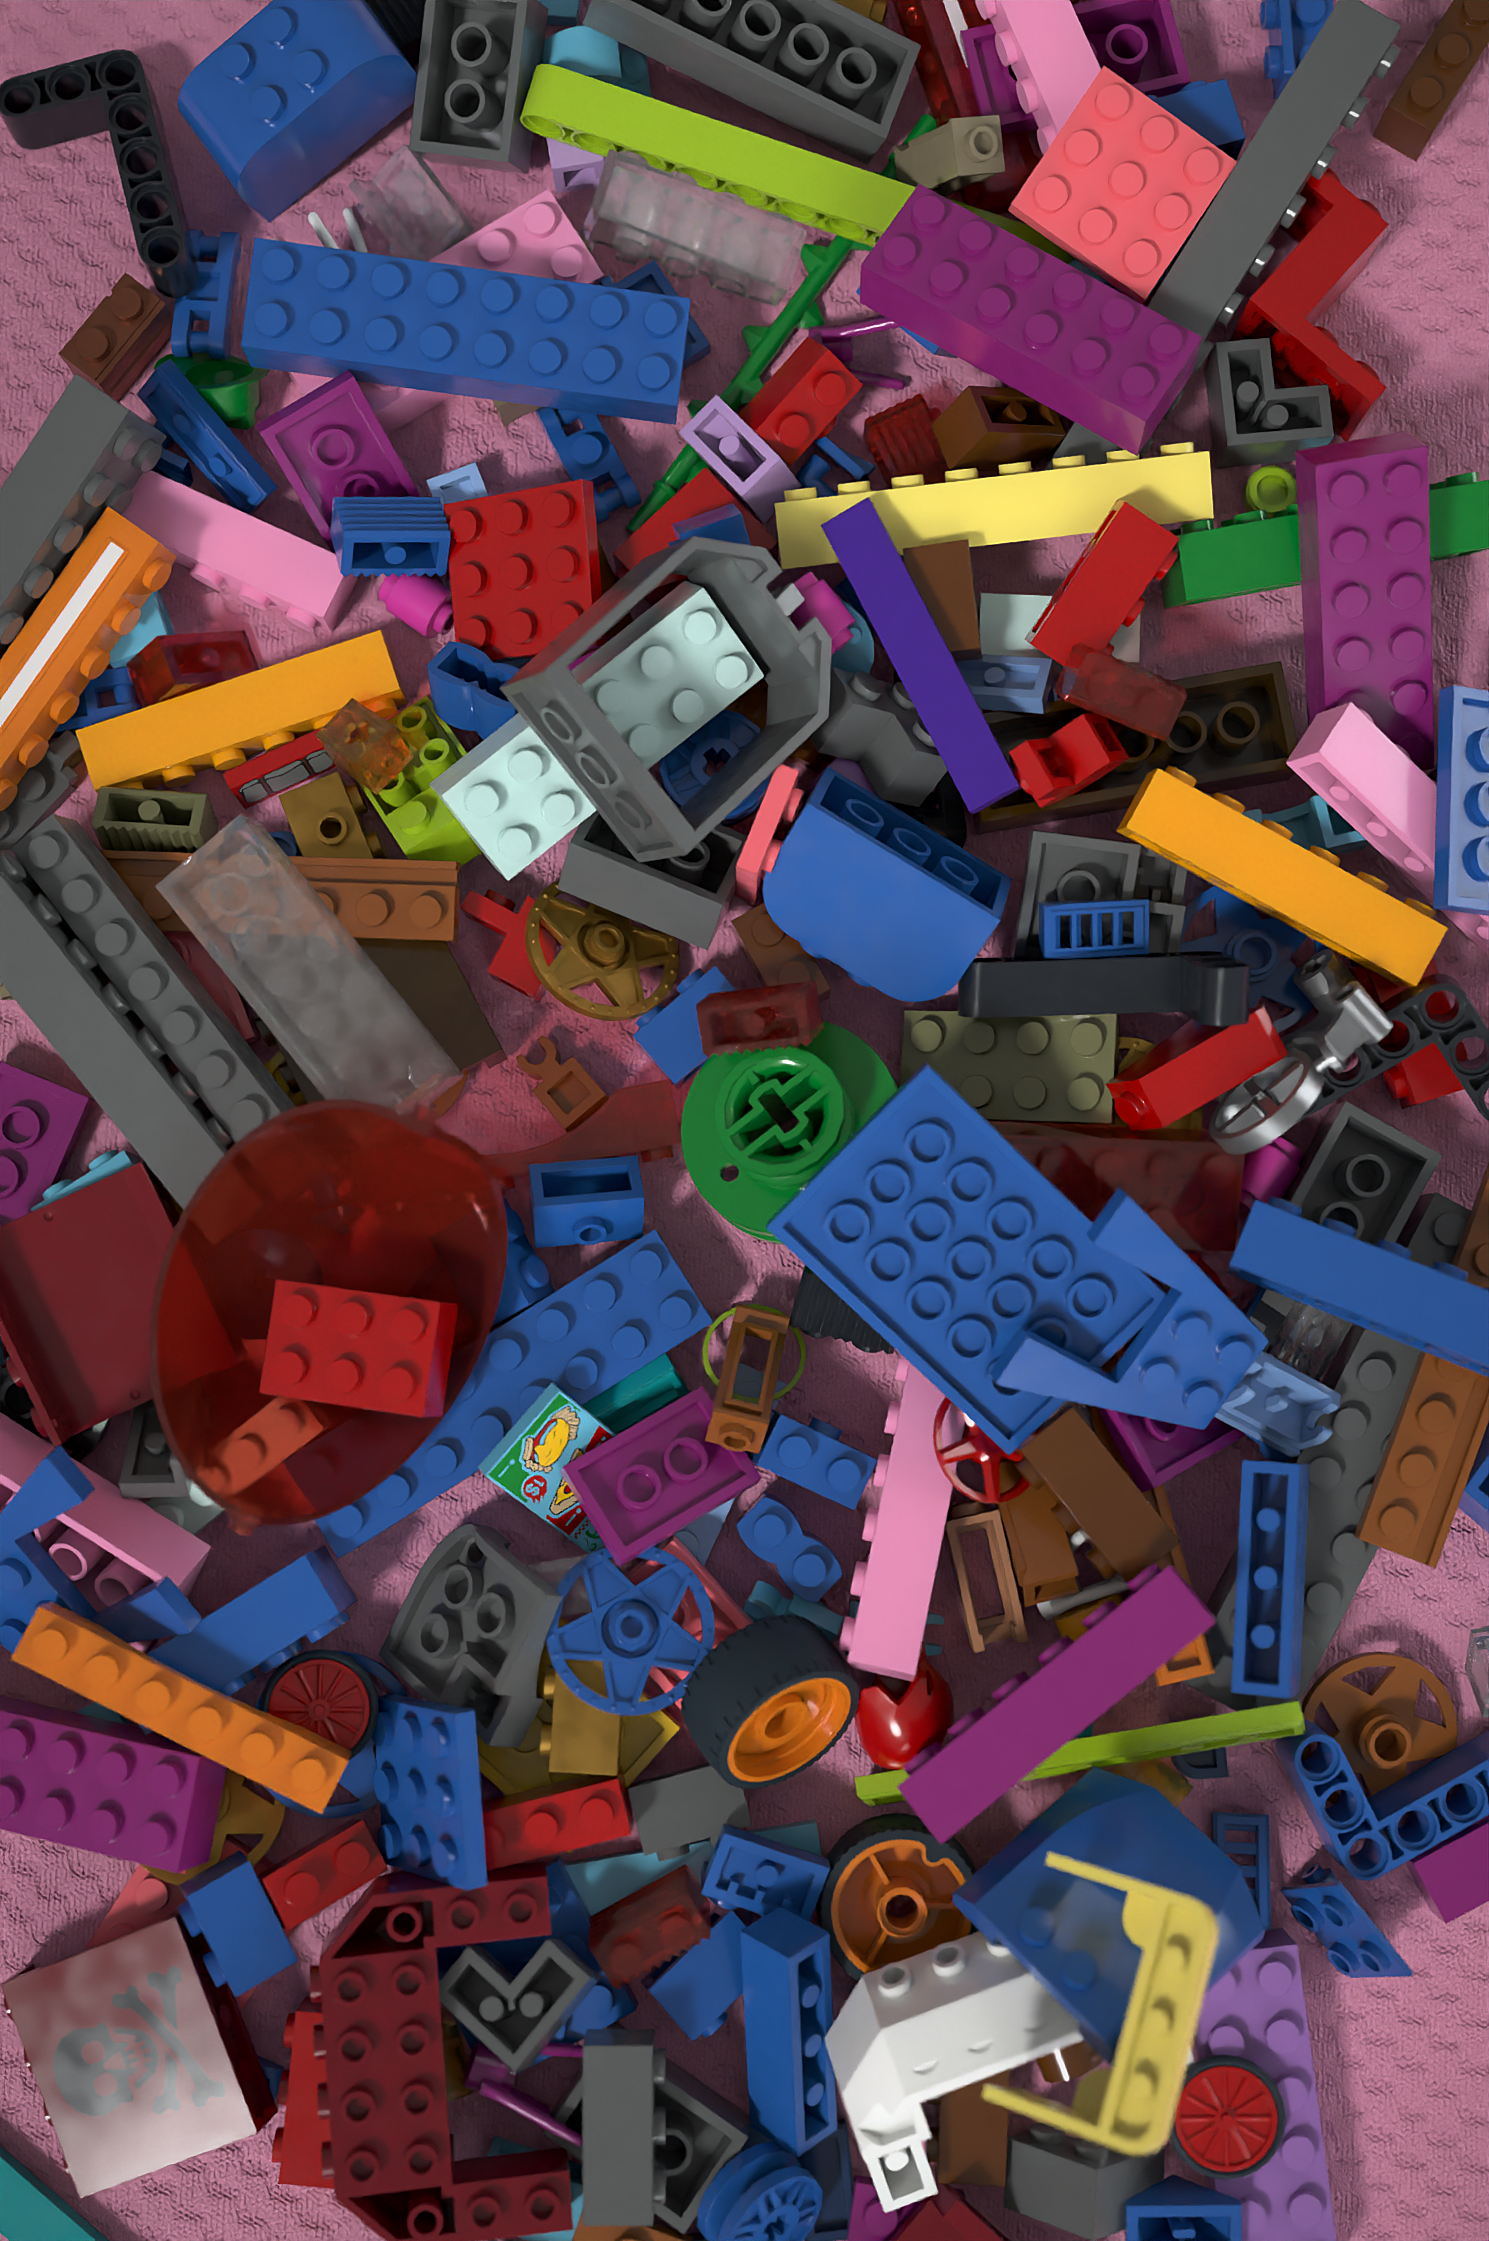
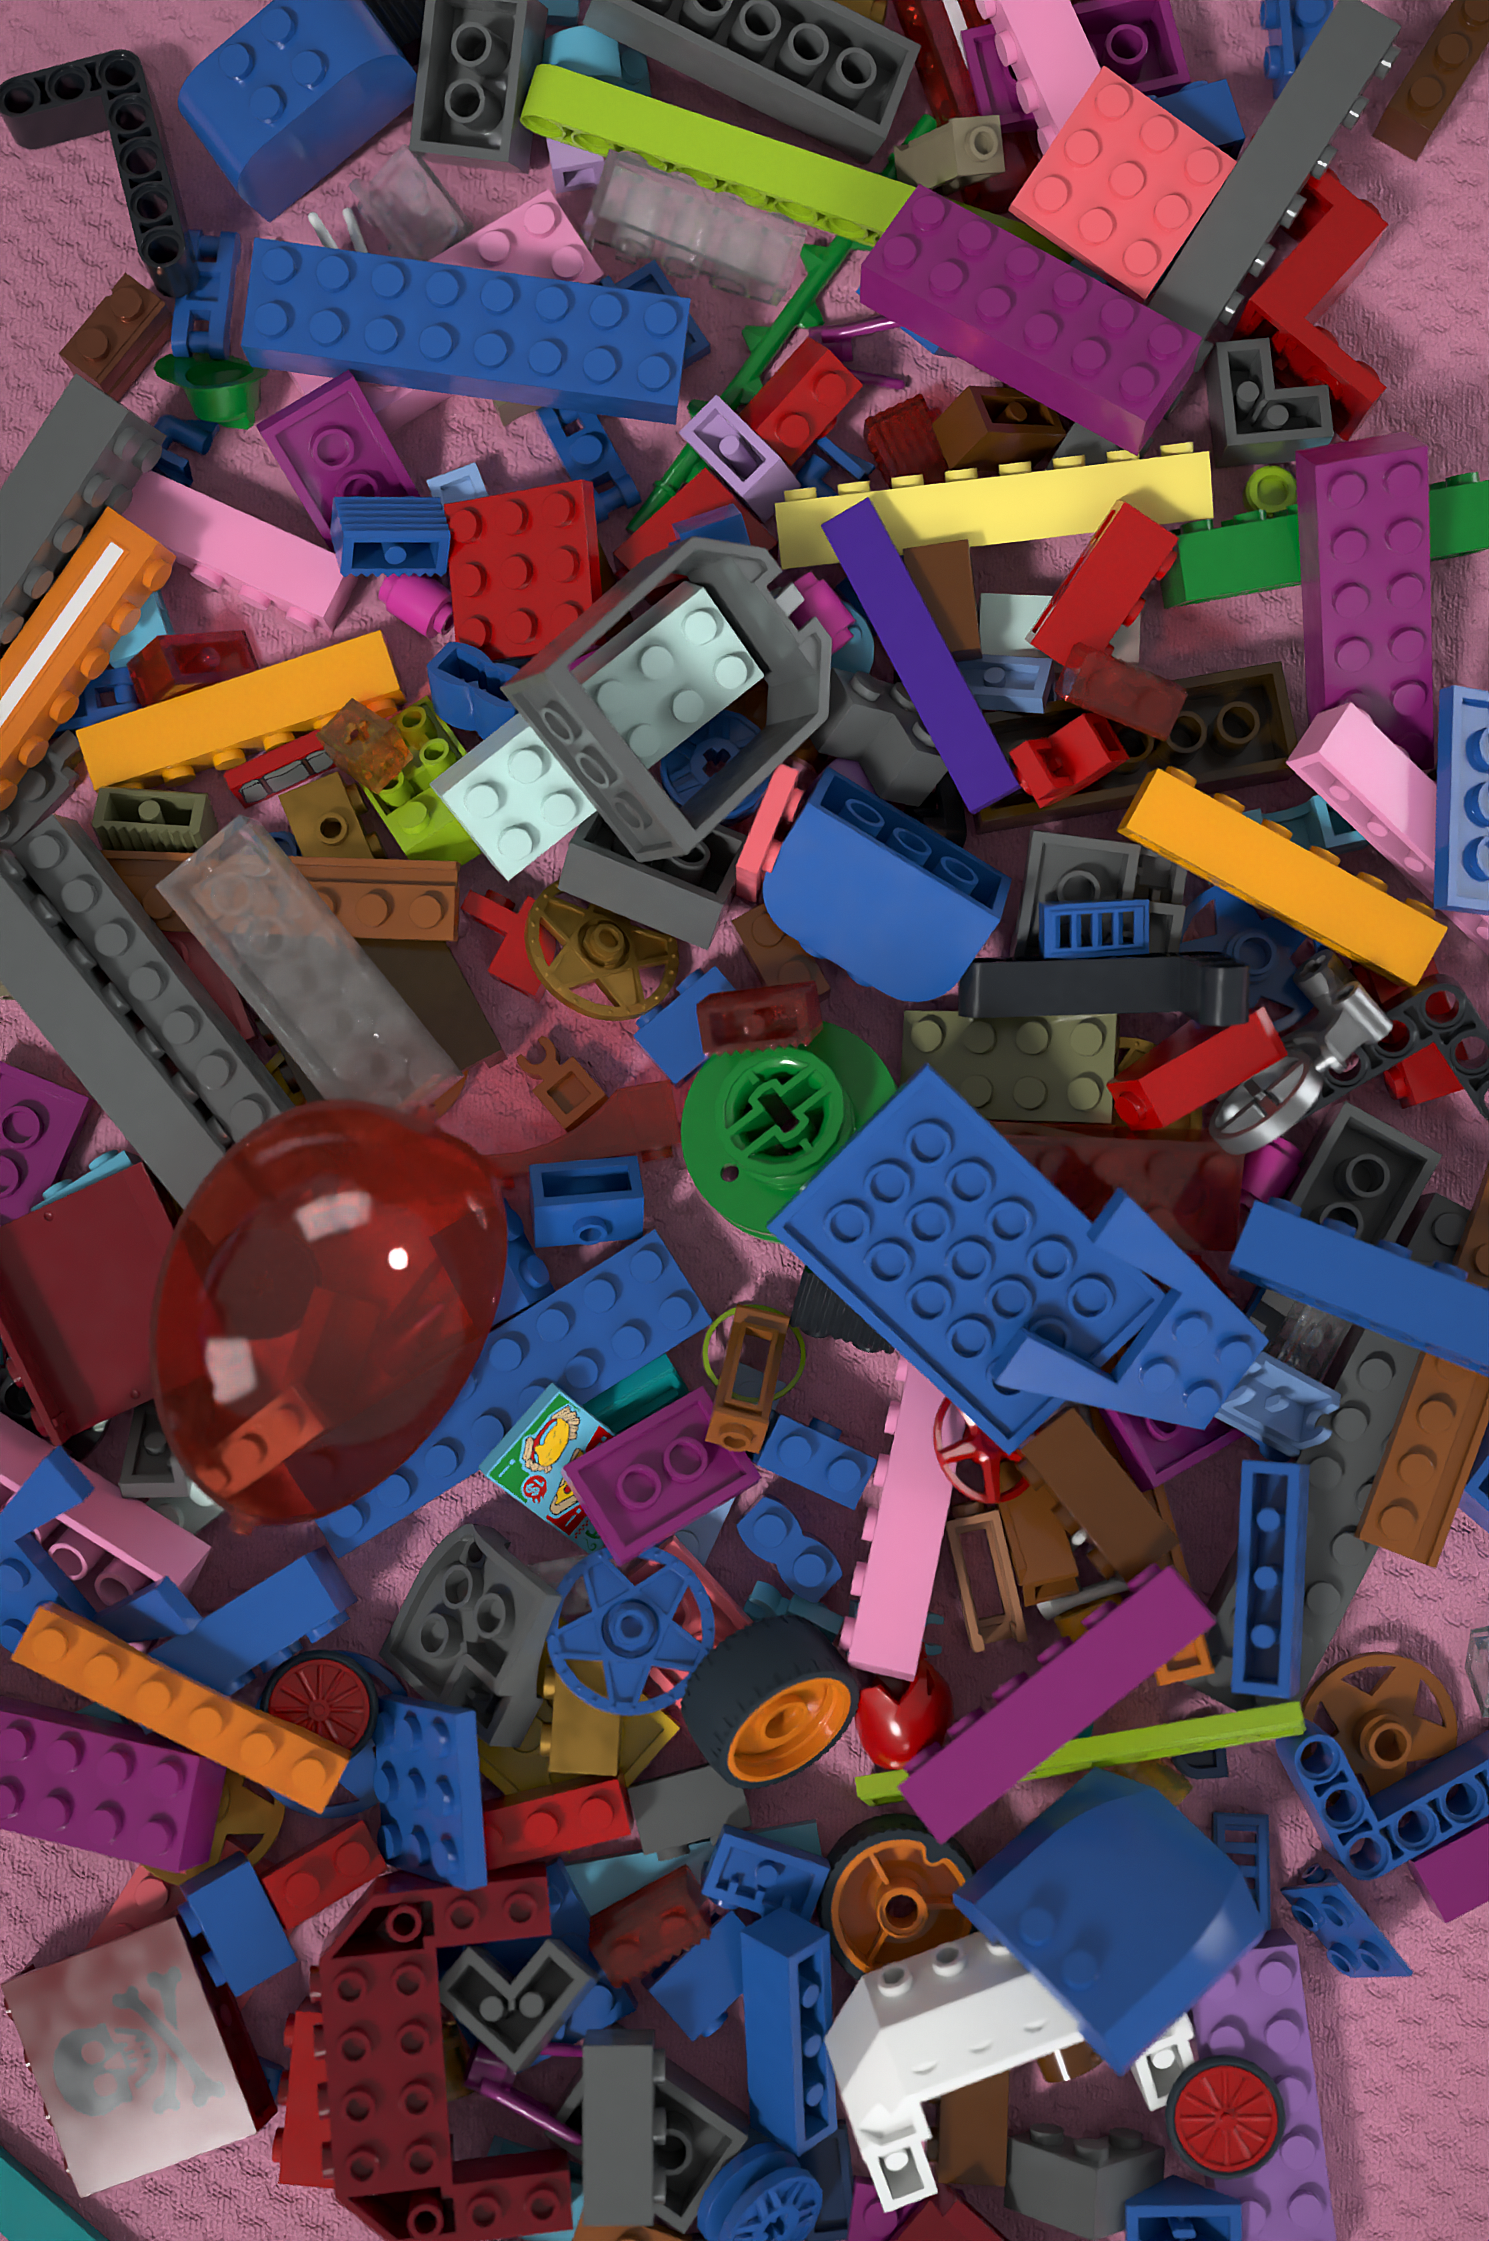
(206, 439): blue tile -> none
(359, 1348): red brick -> none
(1138, 2098): light yellow windscreen -> none

